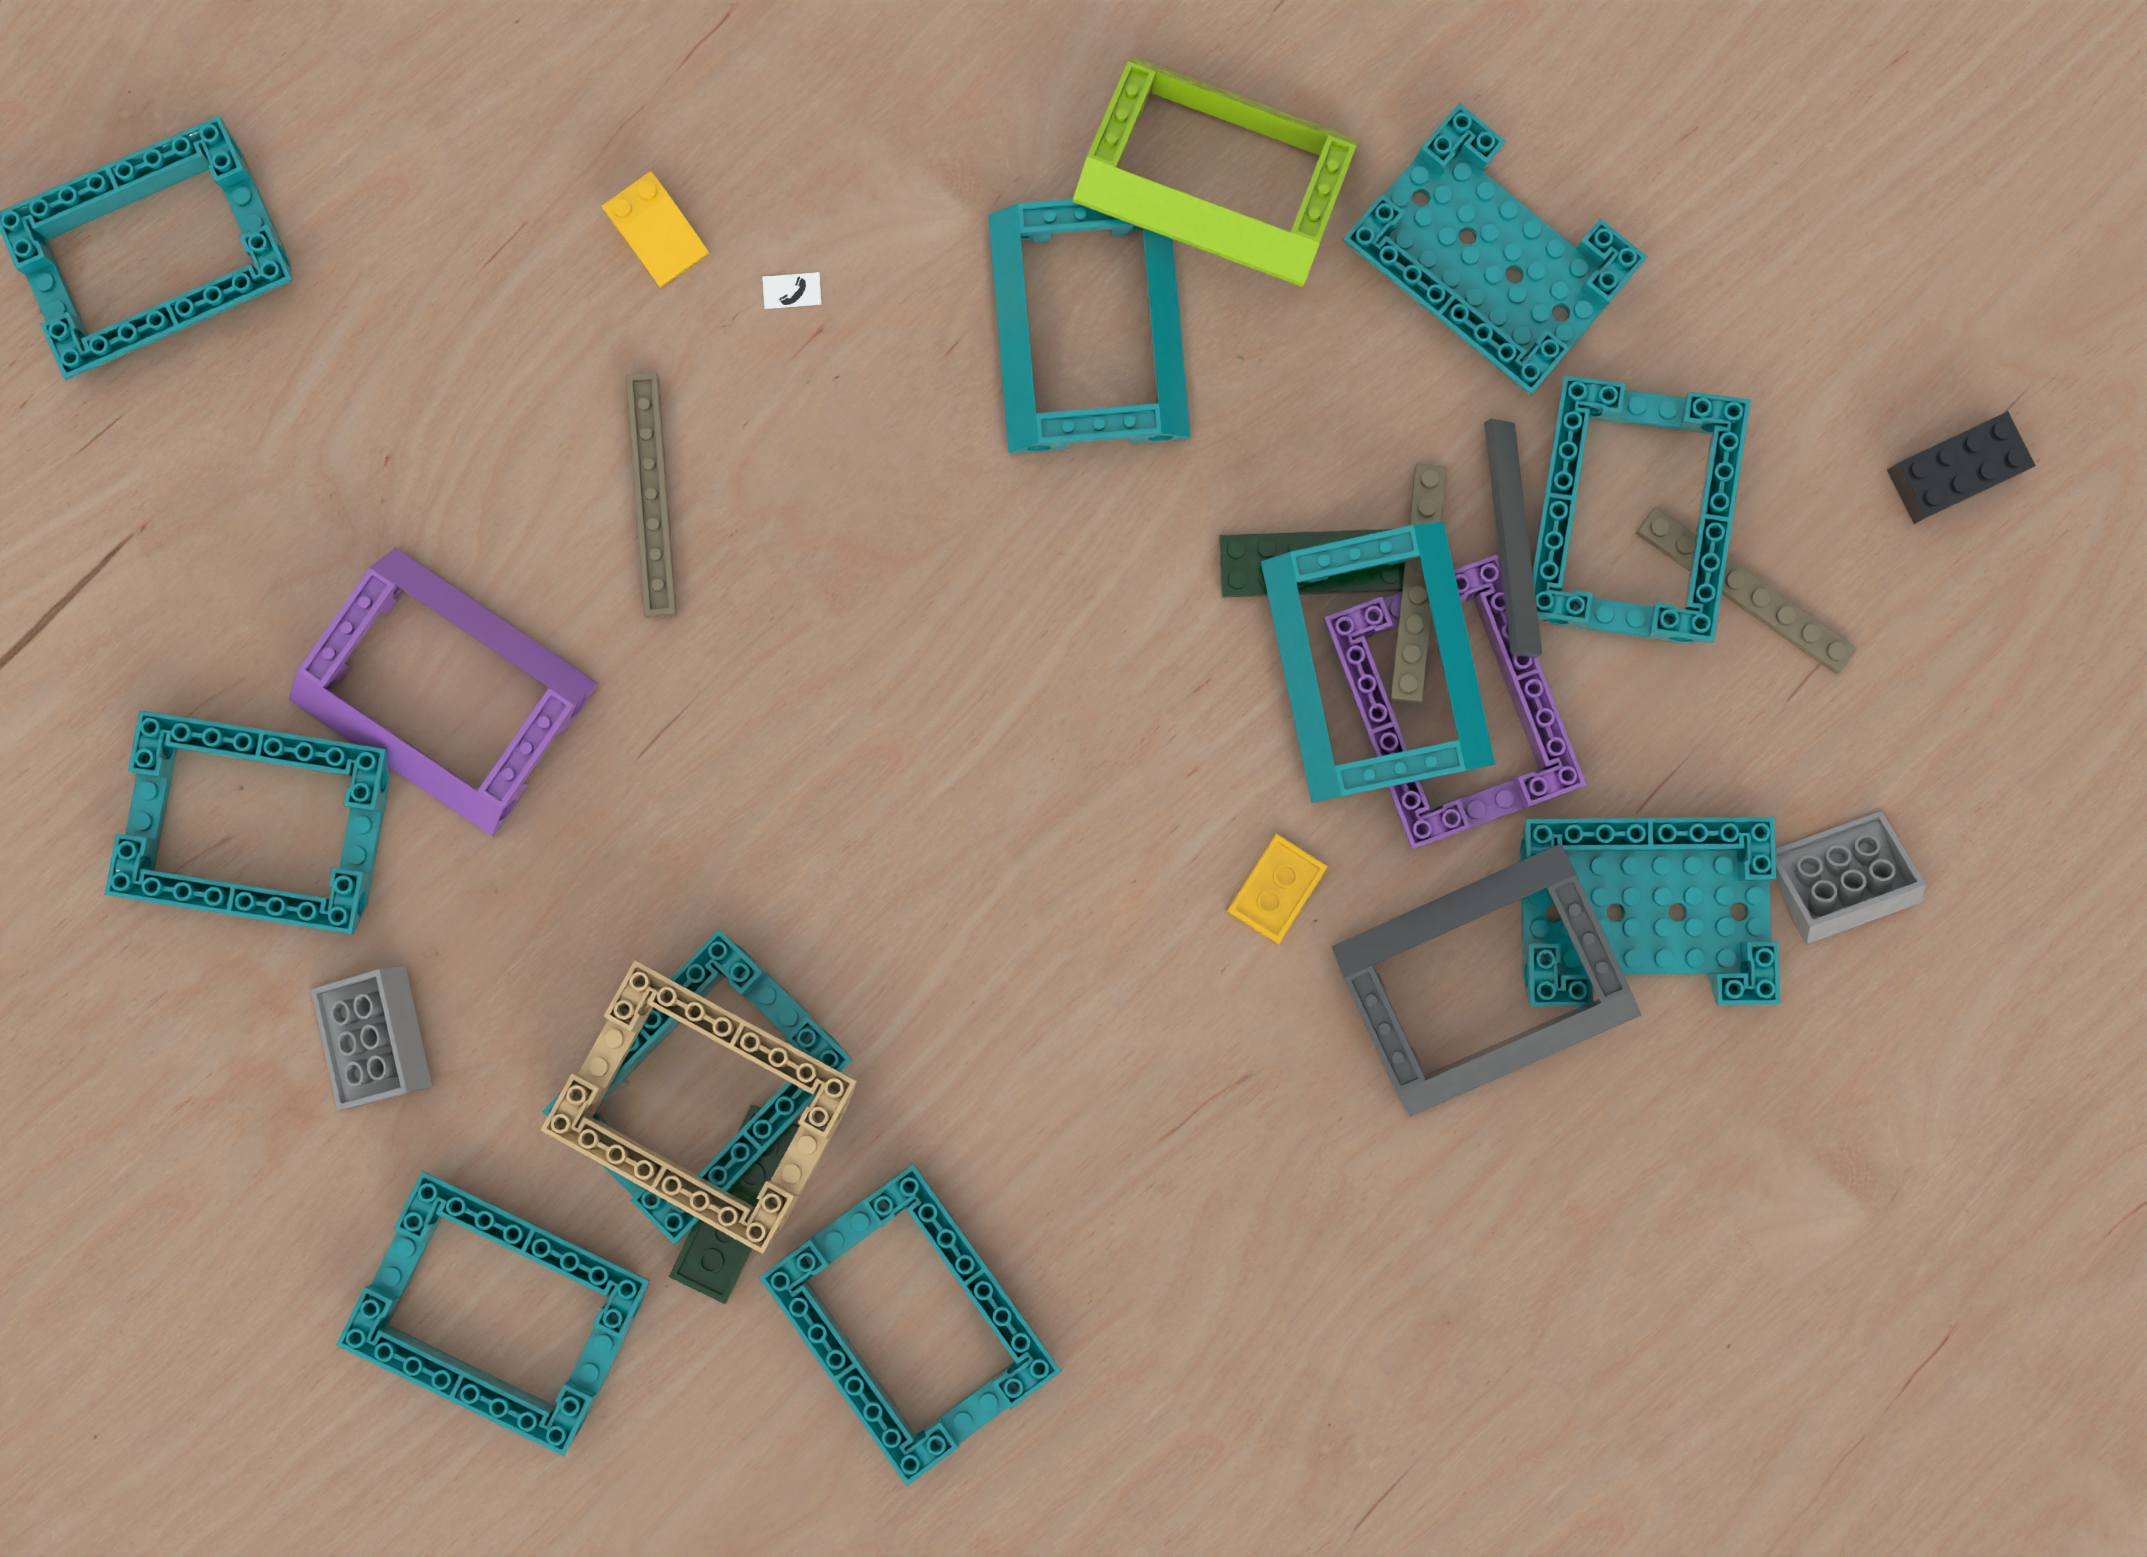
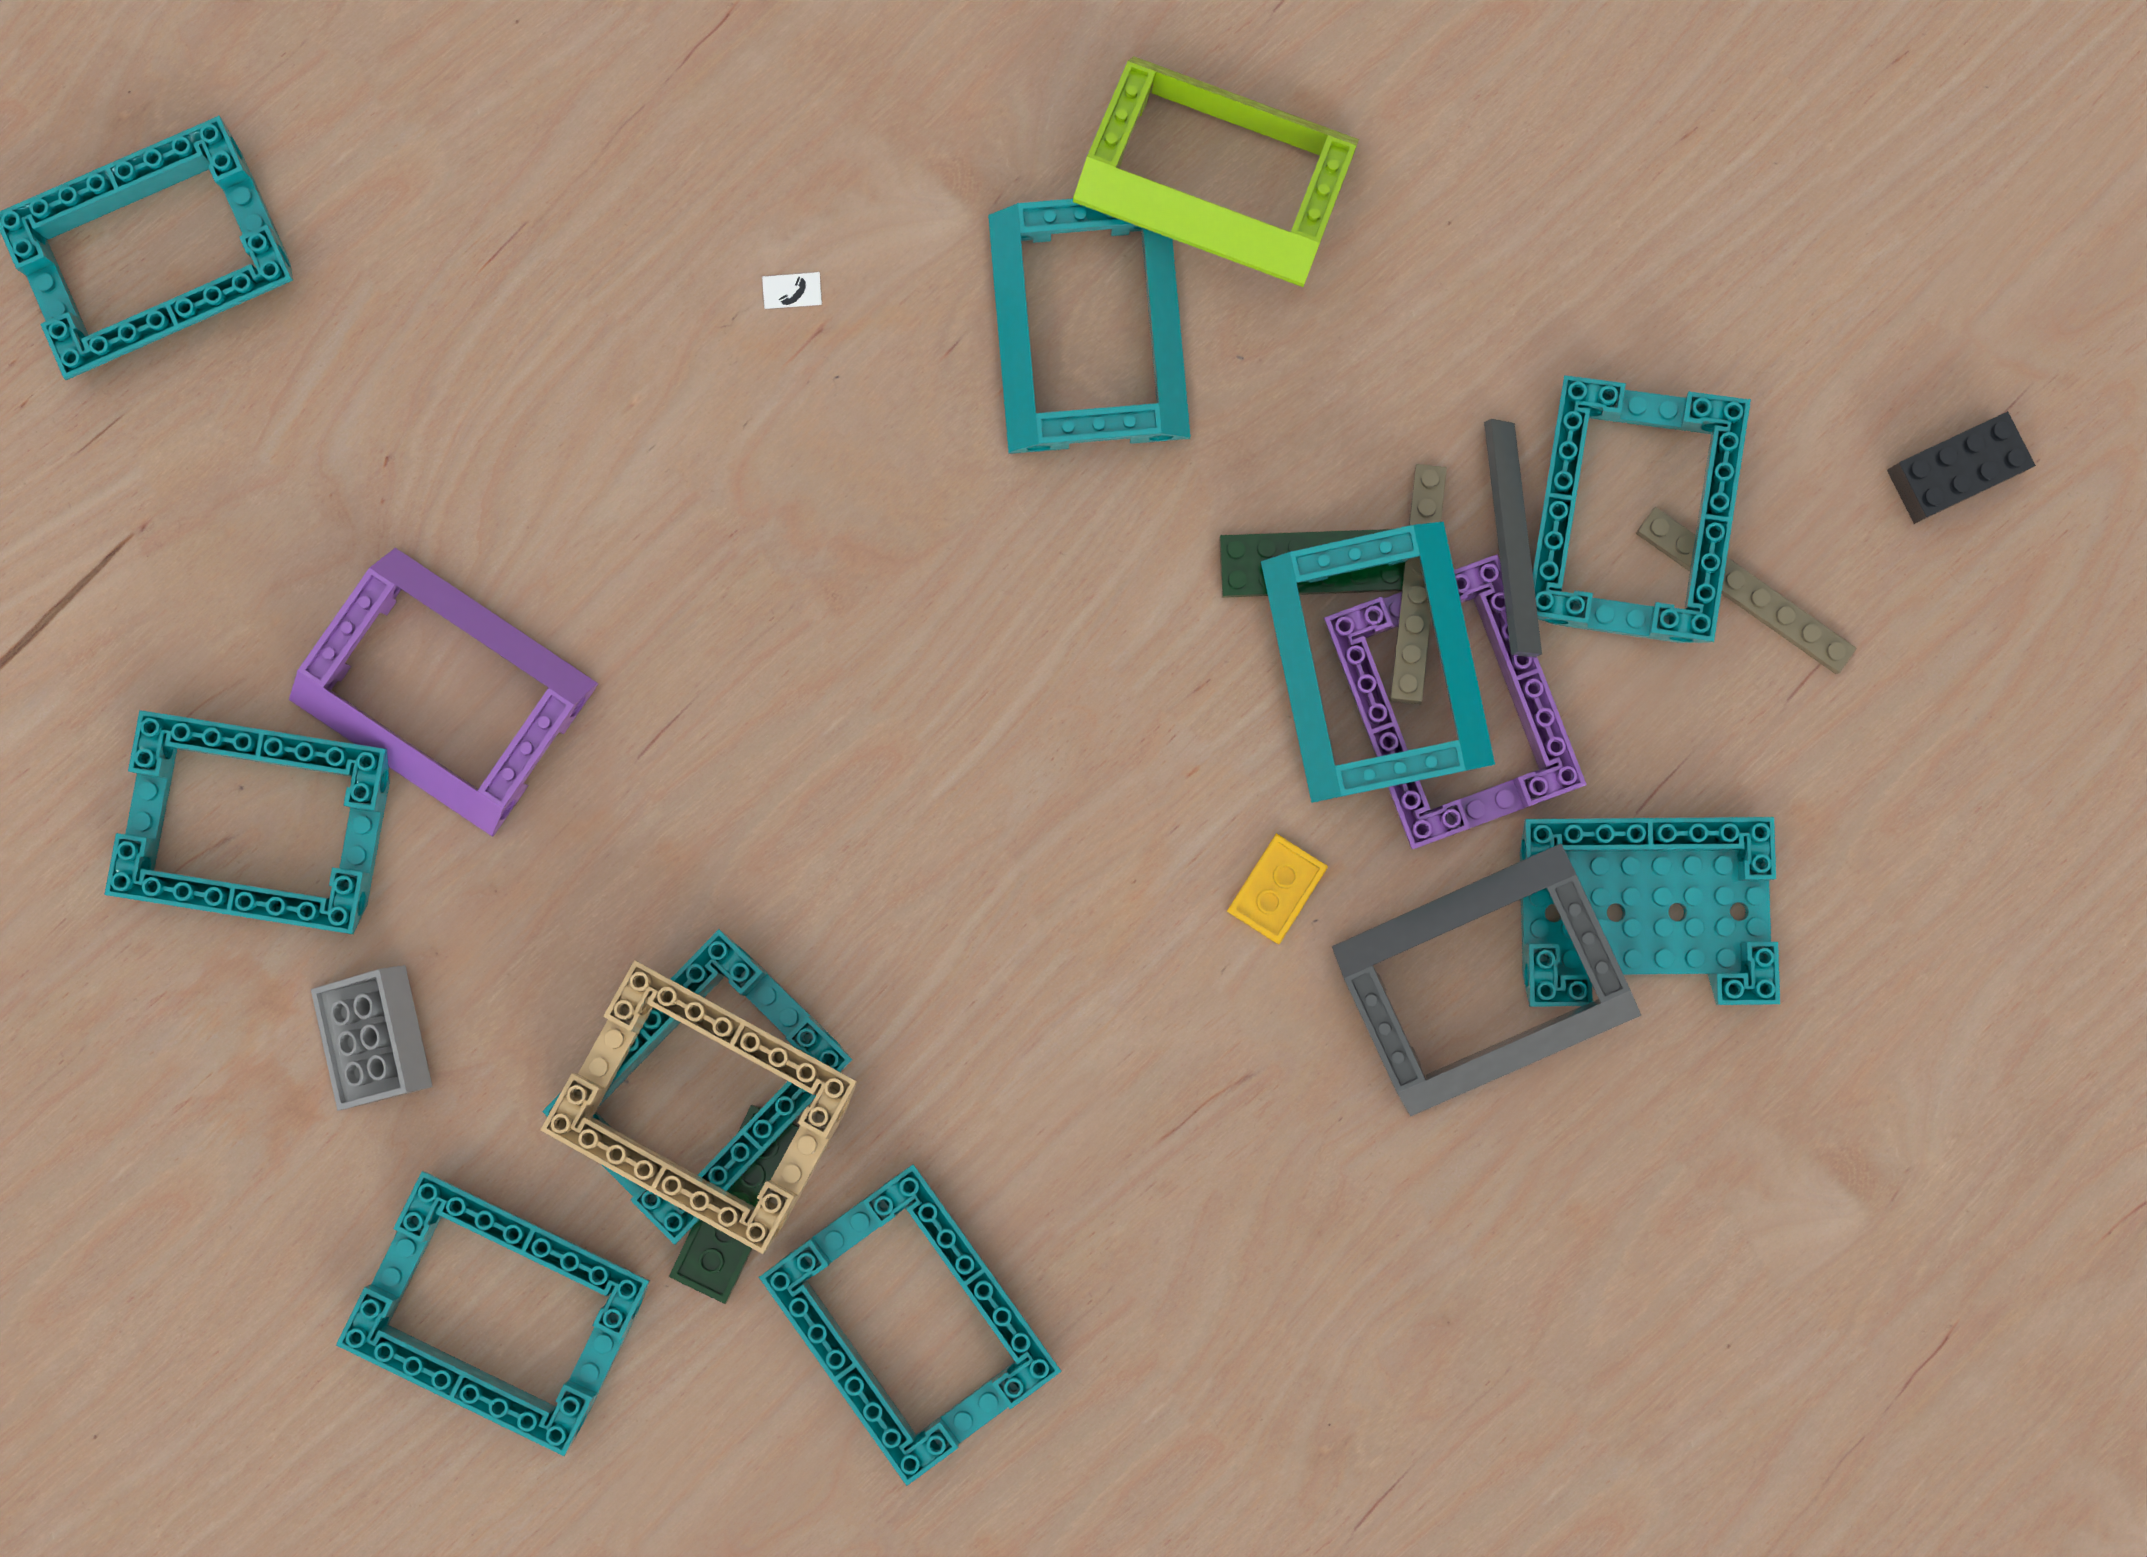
(651, 495): dark tan plate -> none
(655, 229): yellow slope -> none
(1469, 283): teal slope -> none
(1846, 877): light grey slope -> none

